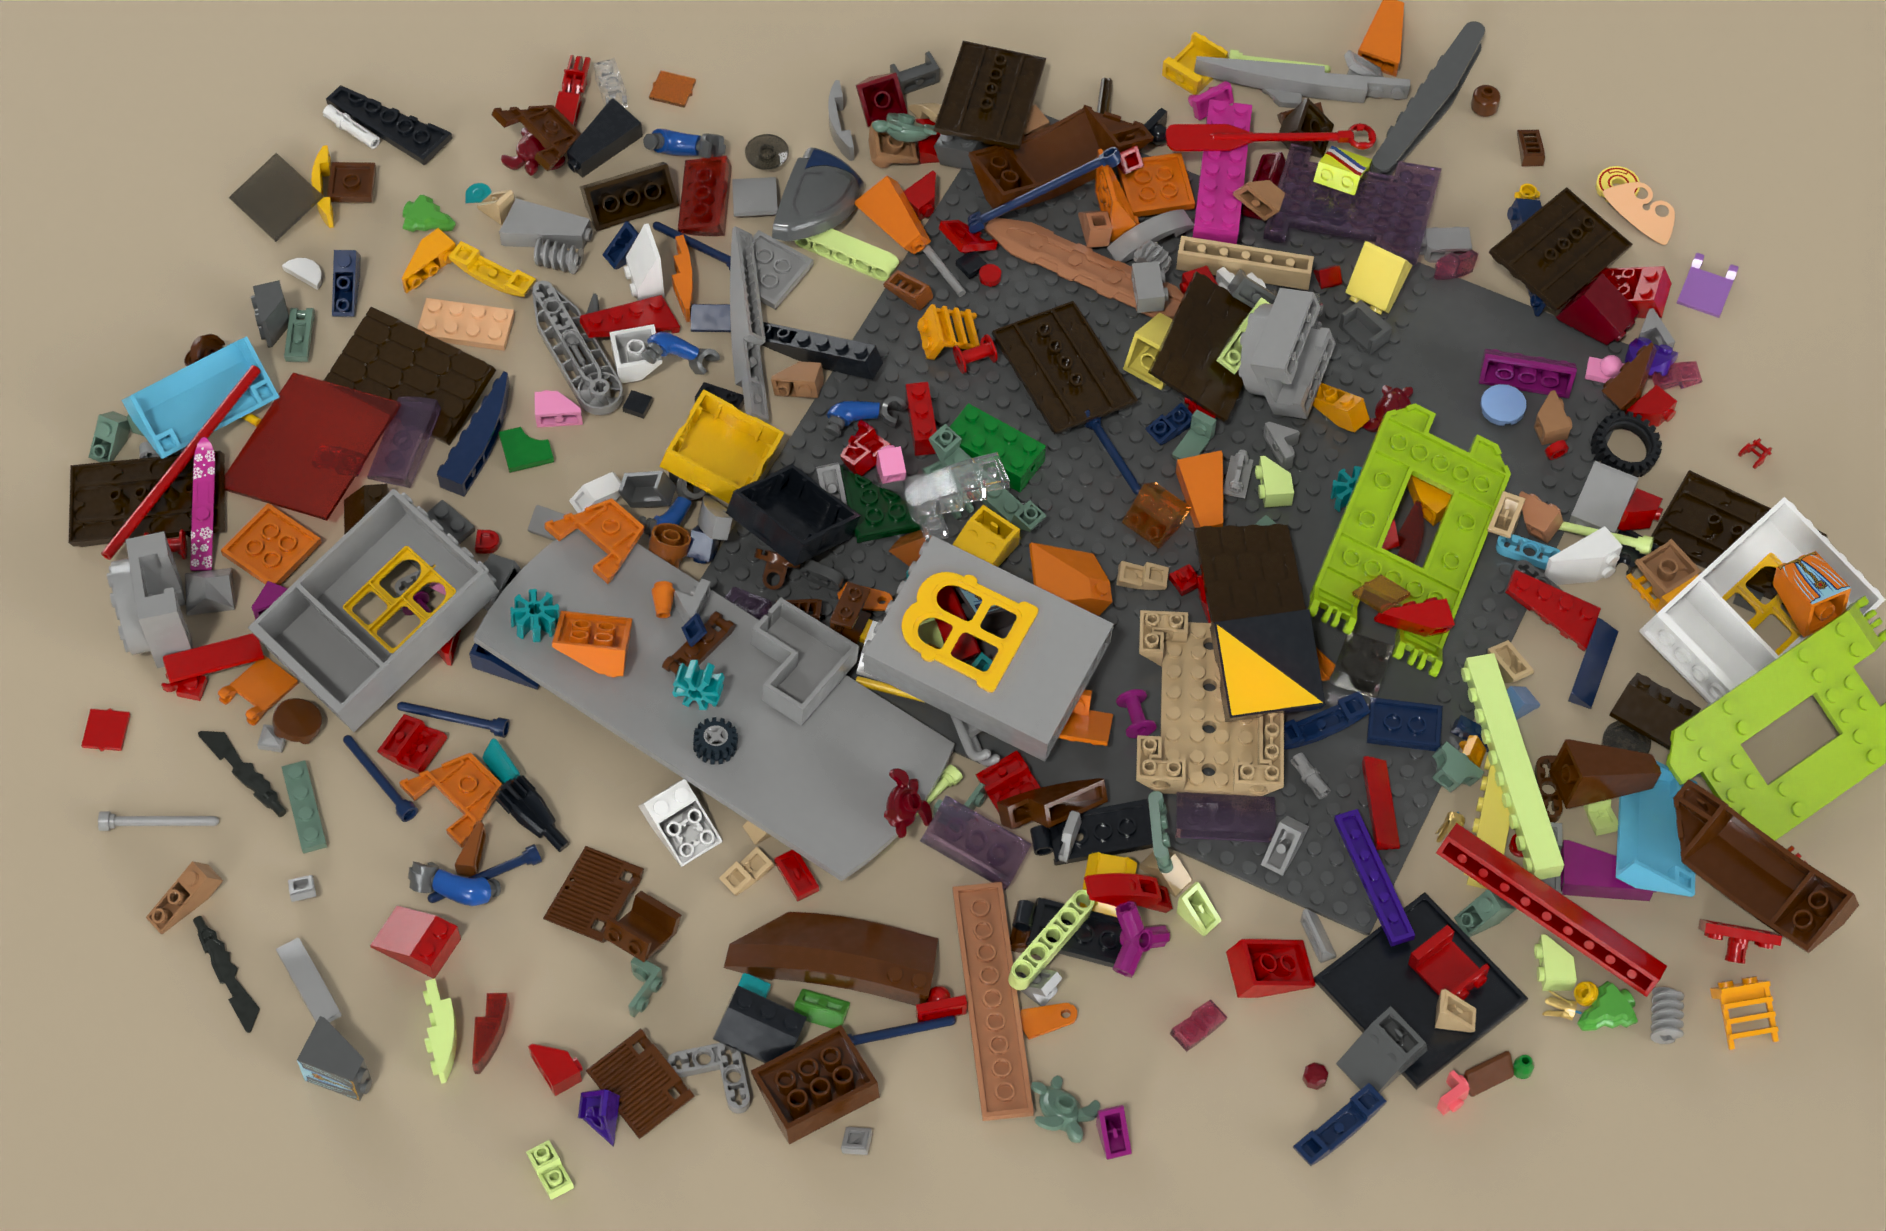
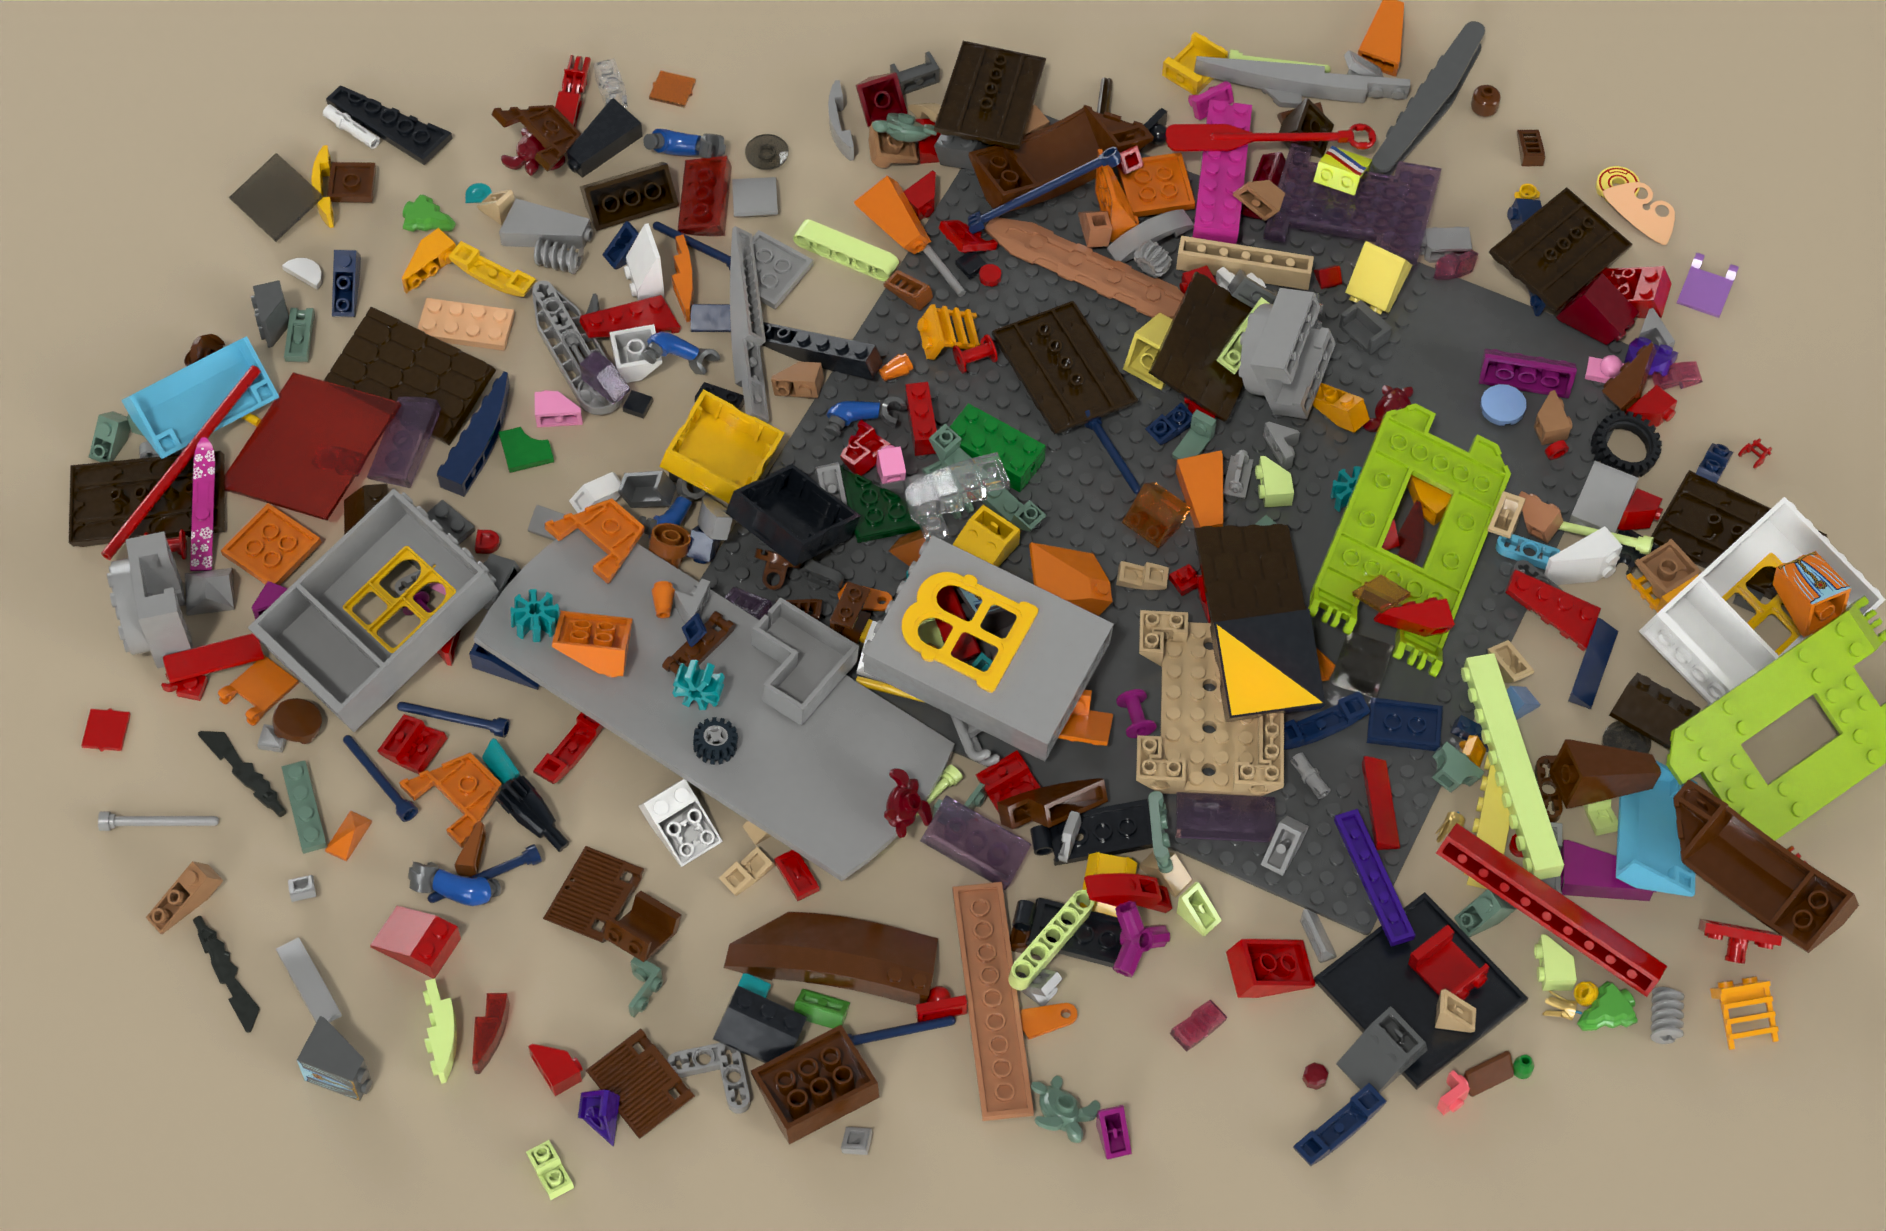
(348, 836): none -> orange slope
(570, 750): none -> red slope
(603, 377): none -> clear purple slope
(816, 196): dark grey panel -> none
(897, 367): none -> orange cone
(1148, 286): light grey brick -> none
(1714, 462): none -> dark blue slope

